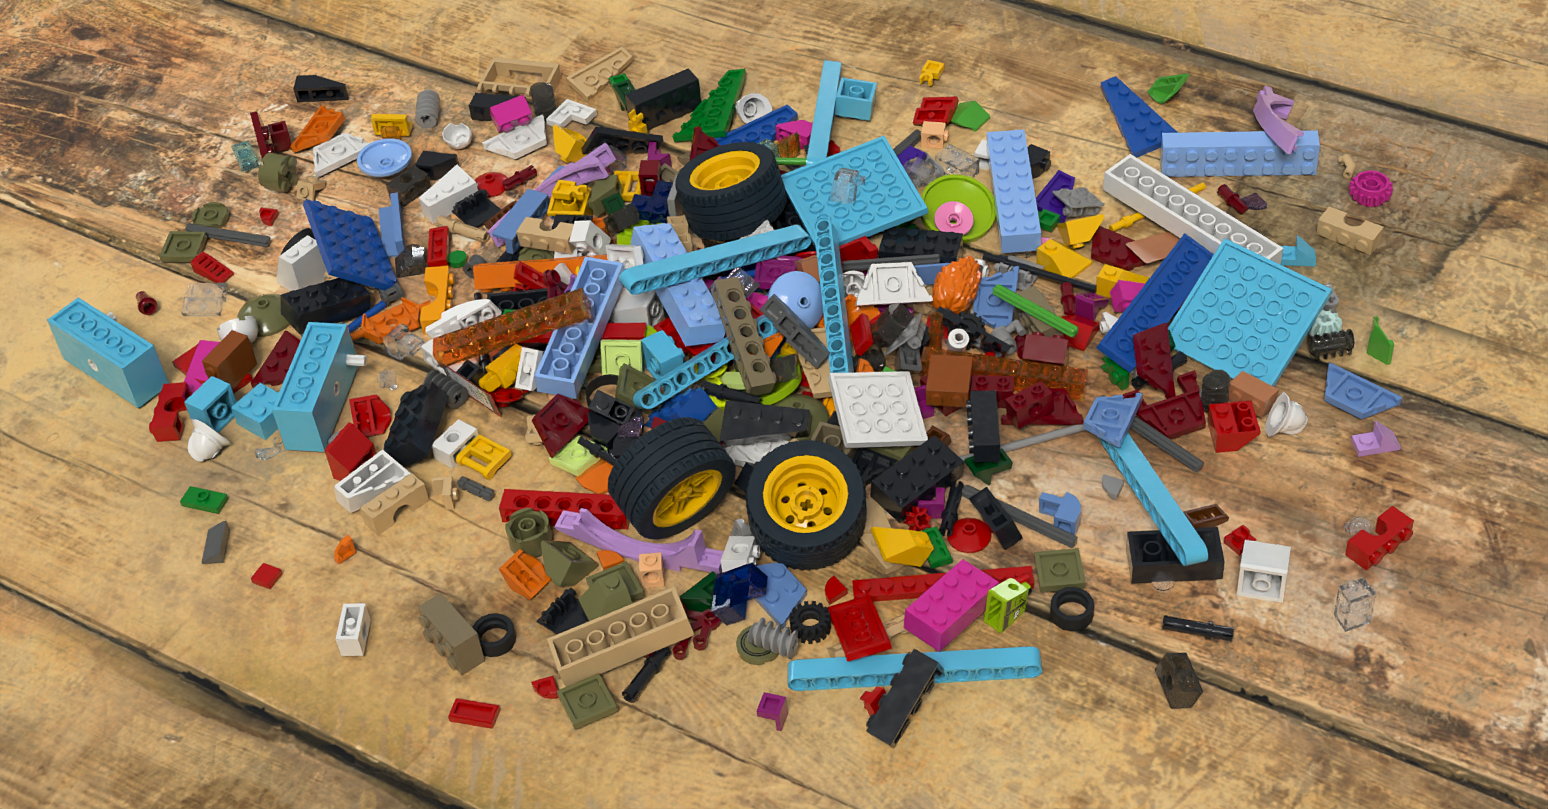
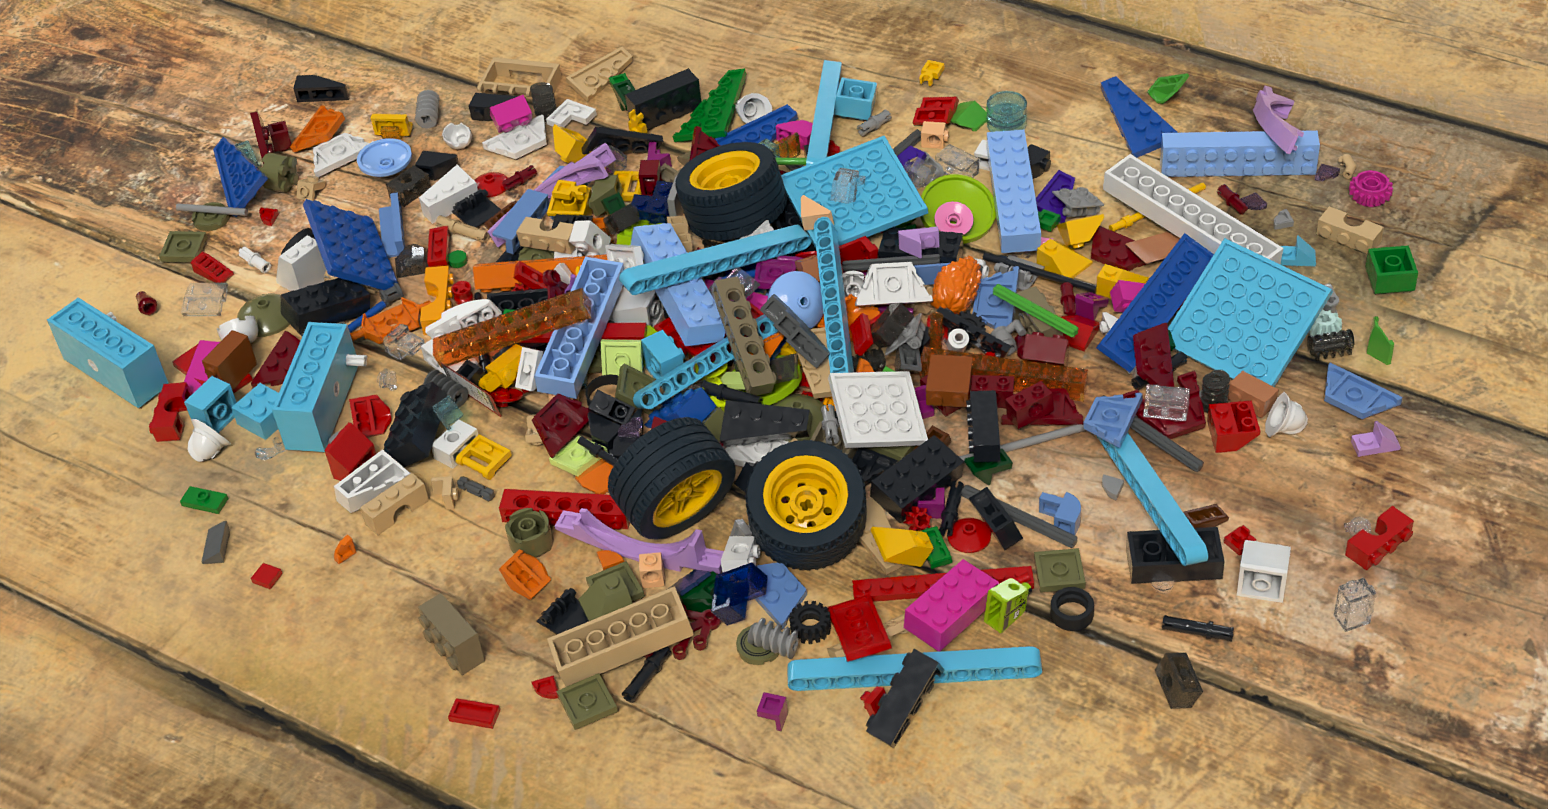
(211, 209): none -> light grey bar
(231, 235): dark grey axle -> none
(238, 174): none -> blue wing
(254, 259): none -> white axle
(353, 629): white brick -> none
(447, 411): none -> clear light blue panel
(462, 292): none -> red wheel
(468, 267): dark grey wheel -> none
(494, 621): black tyre -> none
(566, 562): olive slope -> none
(690, 581): none -> dark blue piece
(811, 212): none -> light nougat slope
(830, 424): none -> light grey pin
(834, 590): red tile -> none
(874, 122): none -> light grey pin
(916, 239): none -> lavender slope
(1006, 111): none -> clear light blue wheel
(1117, 374): green plate -> none
(1166, 402): none -> clear brick
(1283, 220): none -> light grey tile
(1326, 171): none -> clear purple tile
(1391, 269): none -> green brick

